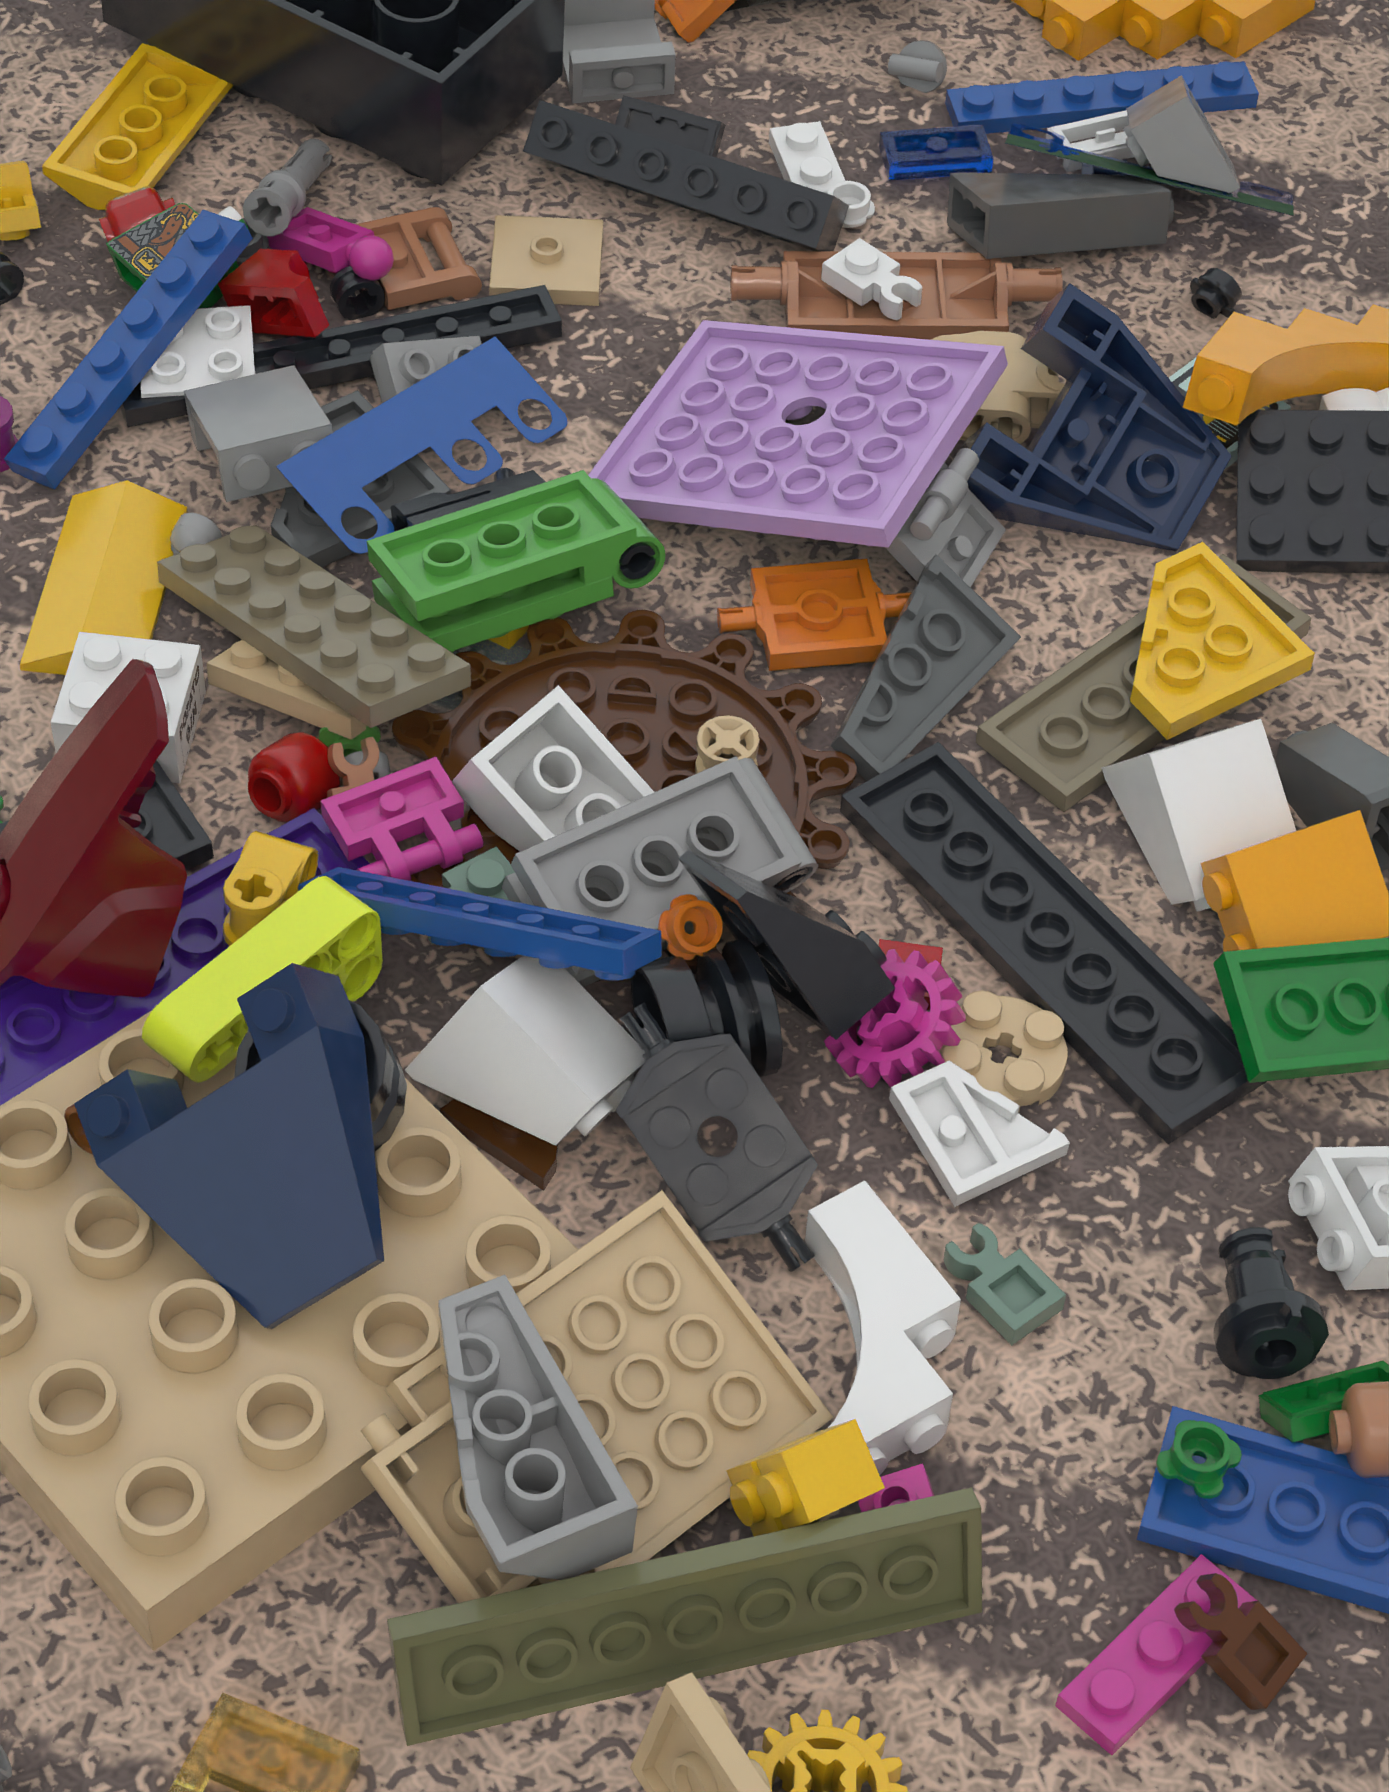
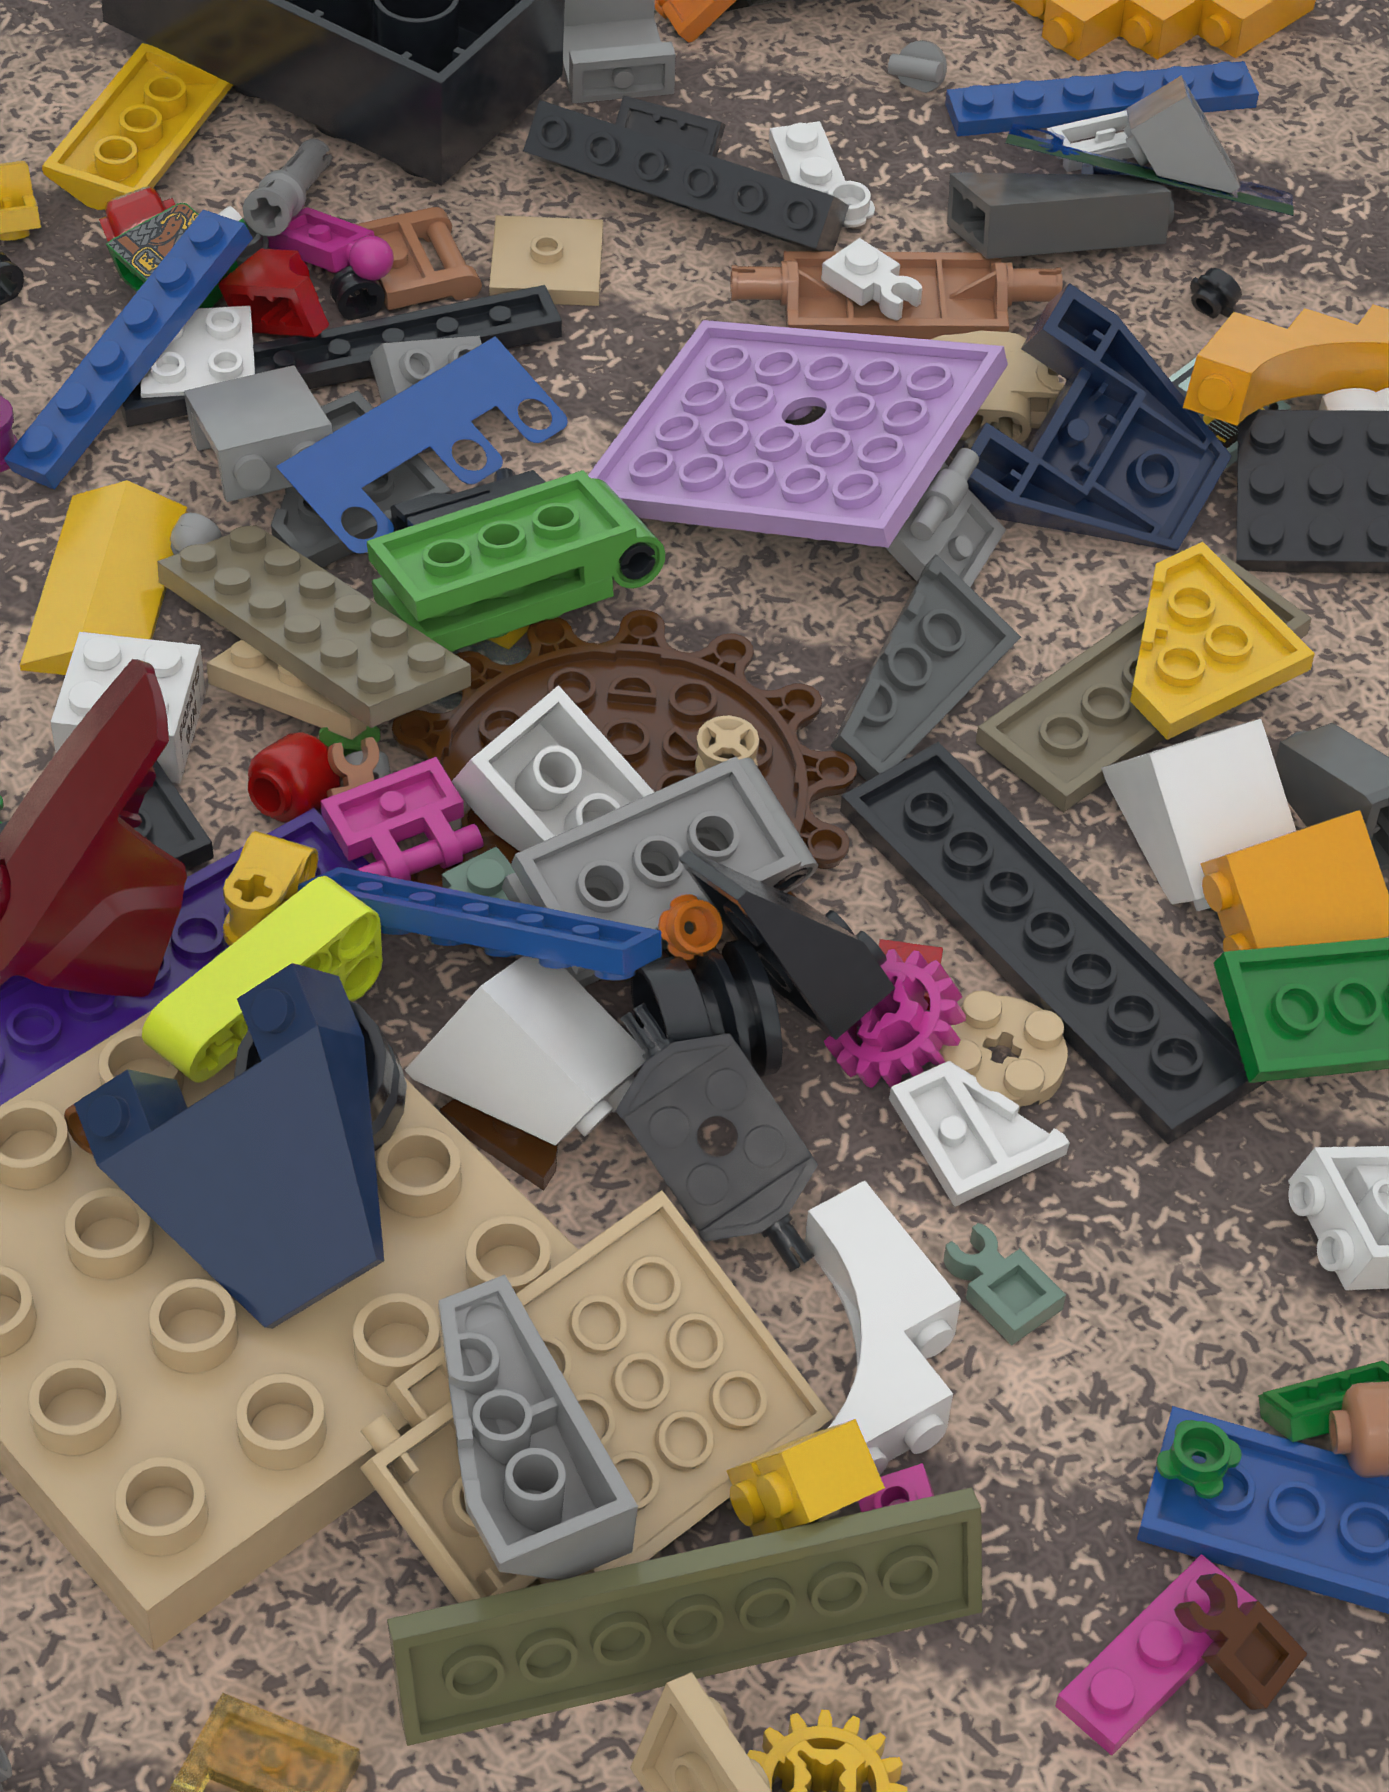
(815, 614): orange plate -> none
(935, 152): clear blue plate -> none
(1268, 1325): black piece -> none

